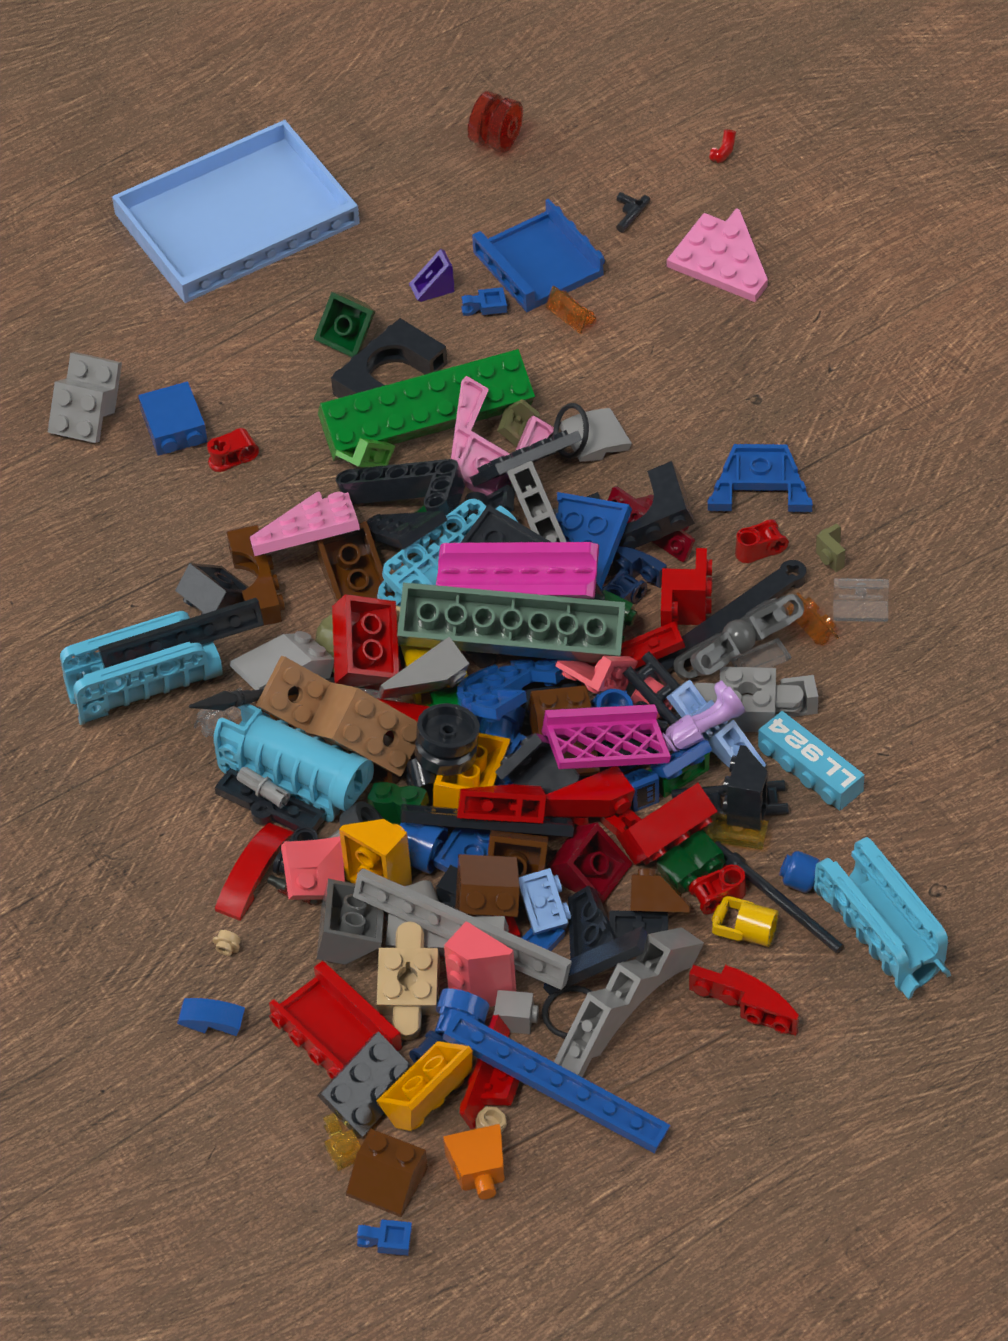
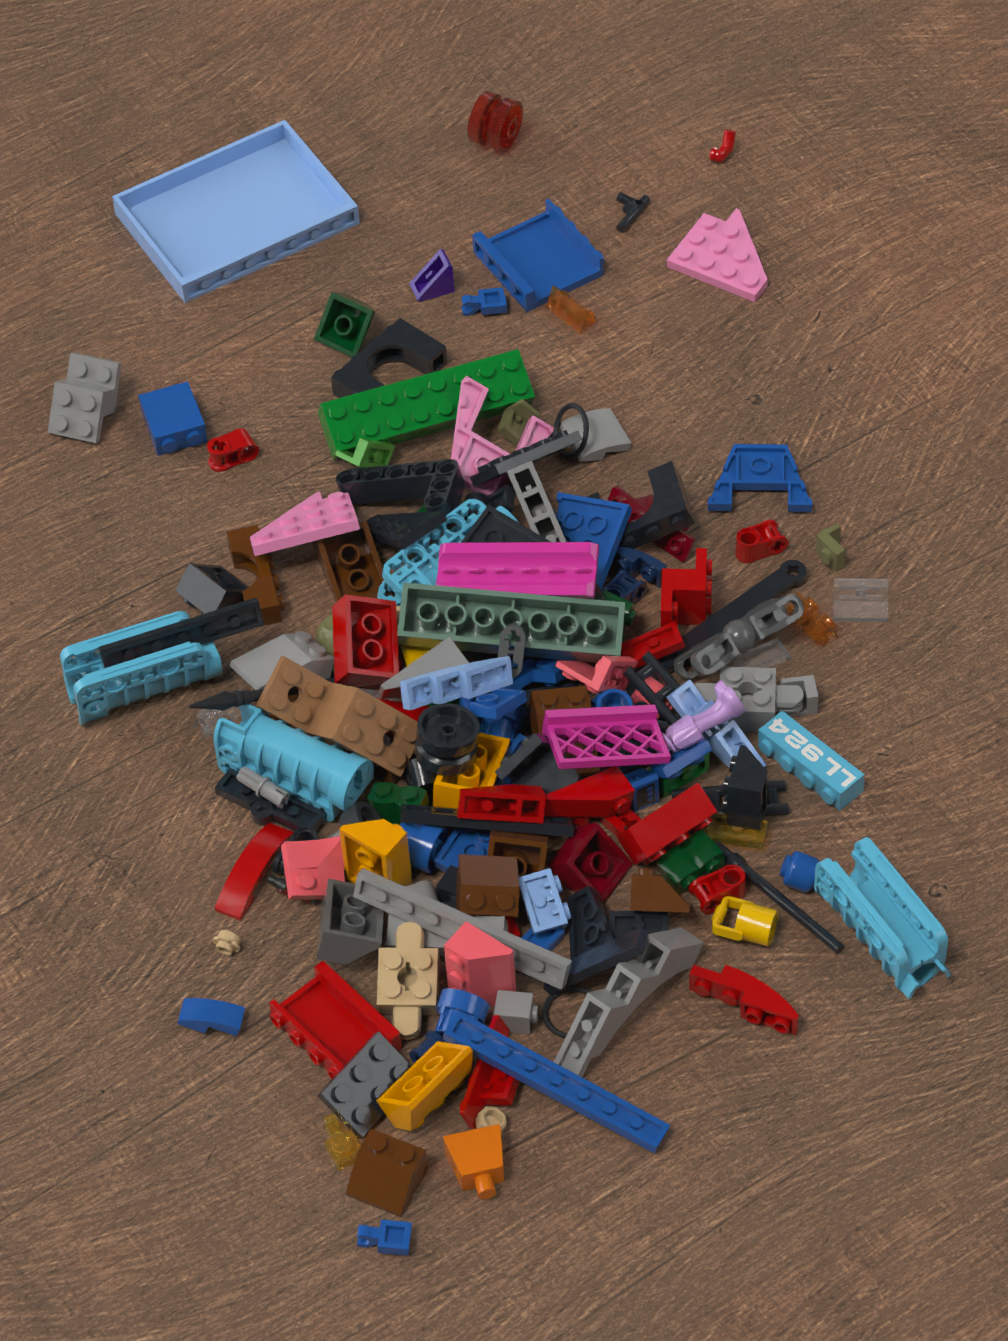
(456, 682): none -> light blue slope
(518, 650): none -> dark grey beam

